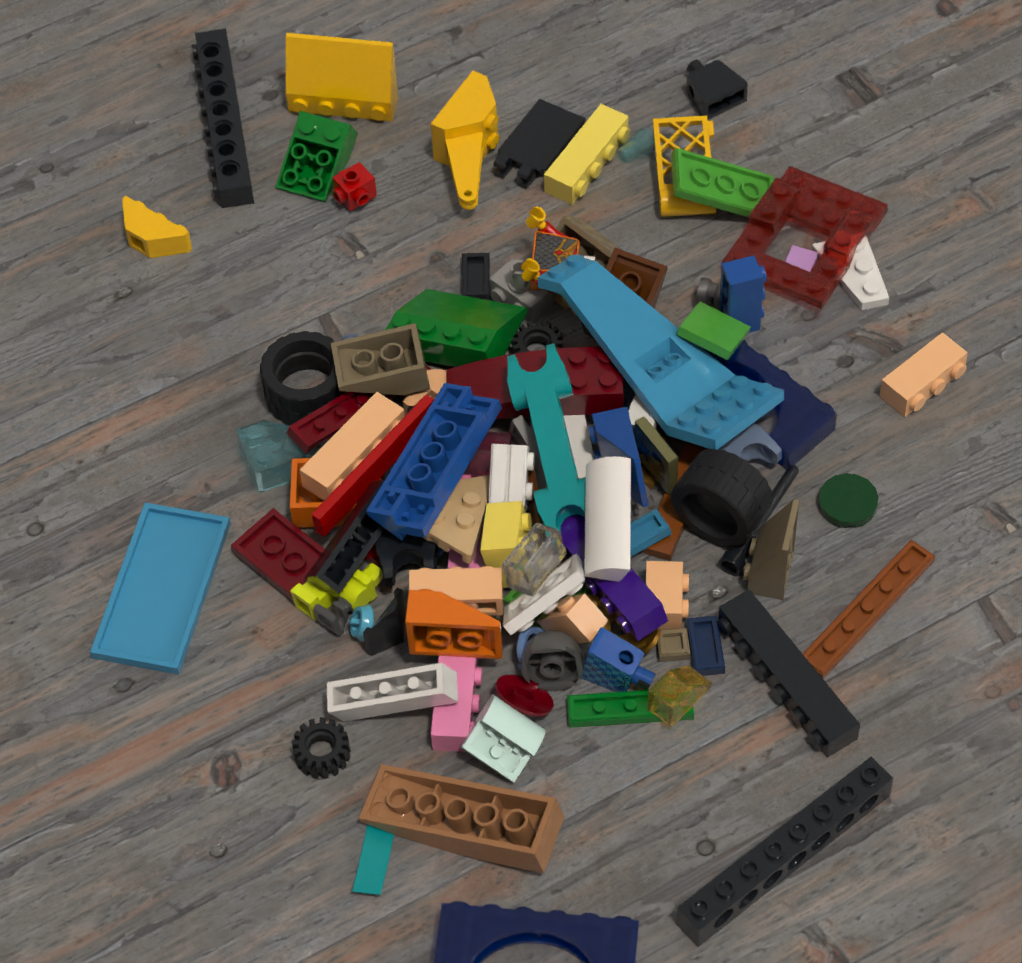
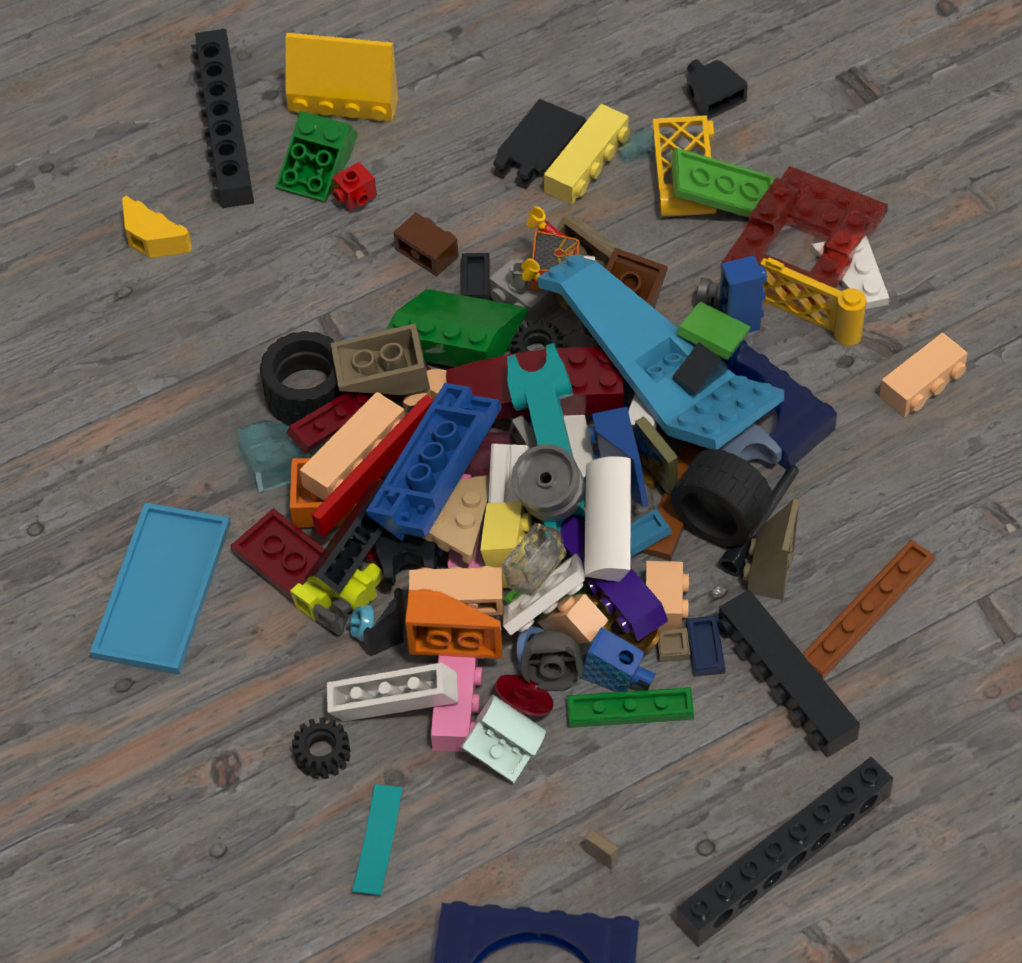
(426, 244): none -> reddish brown brick
(465, 135): yellow slope -> none
(465, 817): medium nougat slope -> none
(548, 482): none -> flat silver wheel
(602, 849): none -> dark tan tile
(677, 693): clear yellow slope -> none
(699, 369): none -> black slope
(802, 258): lavender tile -> none
(844, 310): none -> yellow piece
(848, 500): dark green tile -> none

